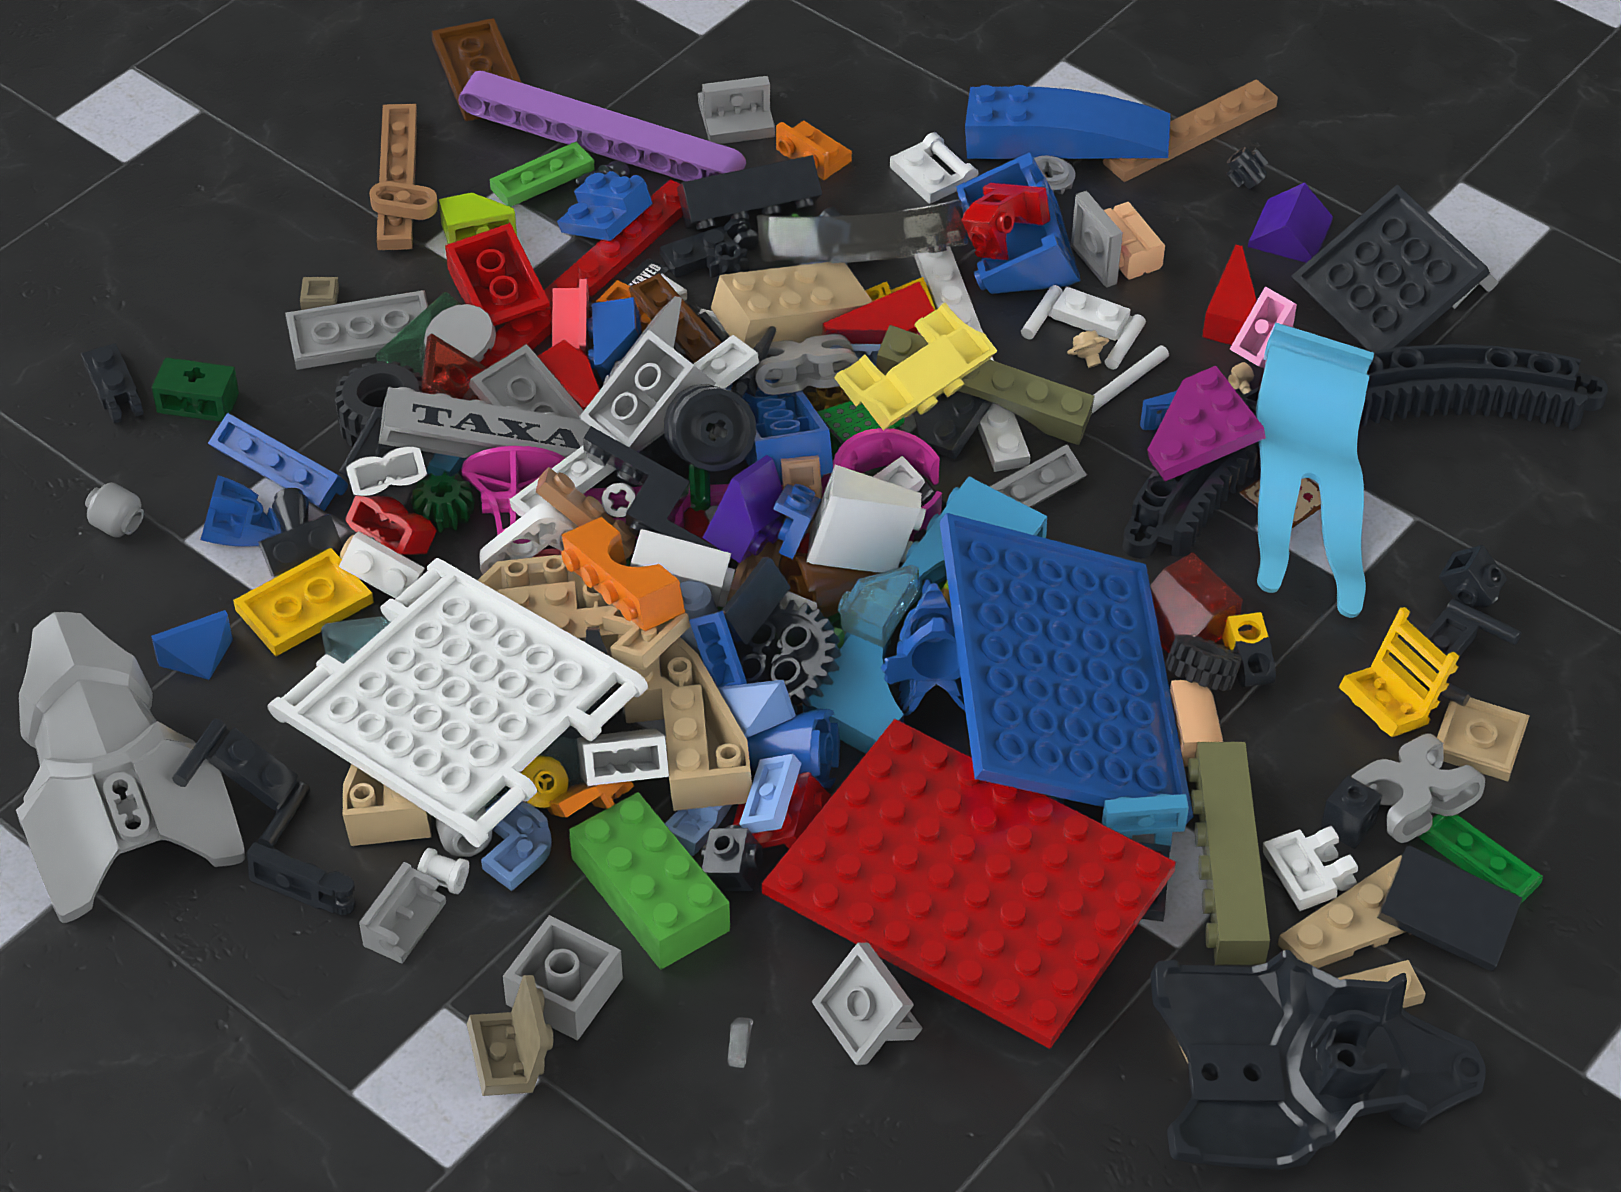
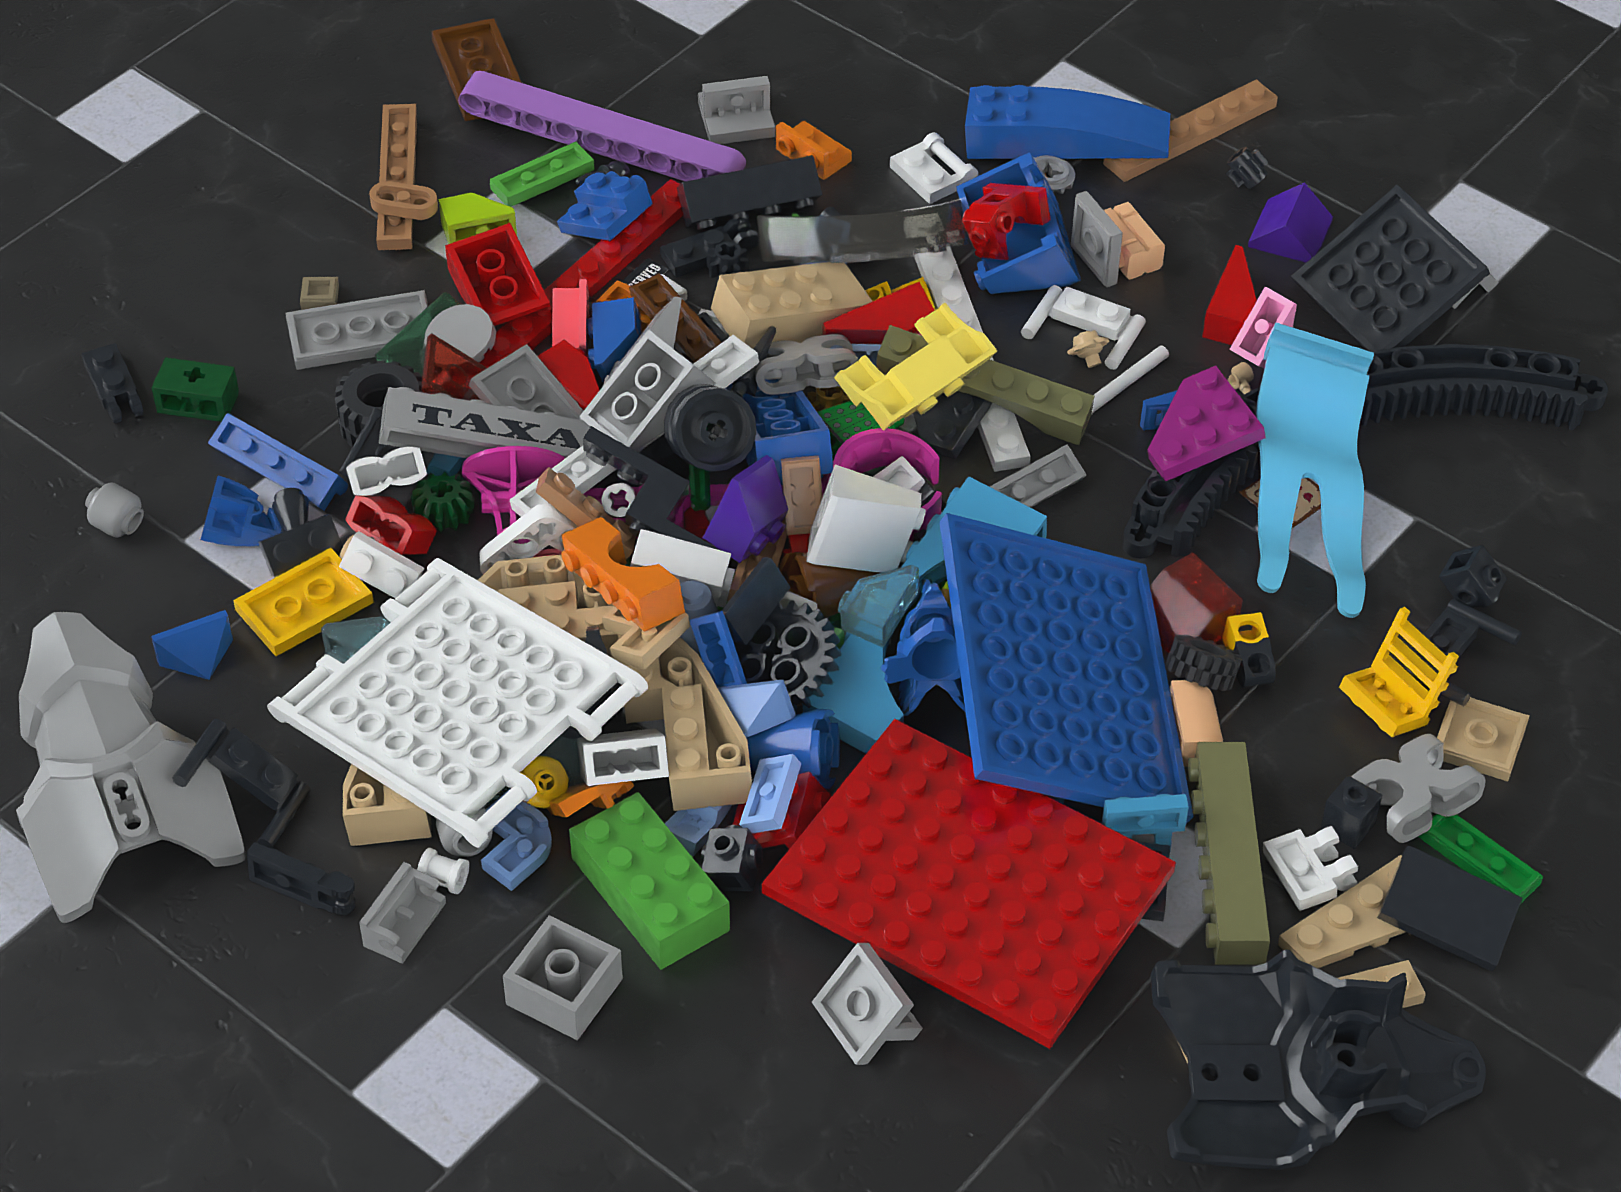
(512, 1044): dark tan bracket -> none
(739, 1041): clear tile -> none
(800, 506): blue bracket -> none

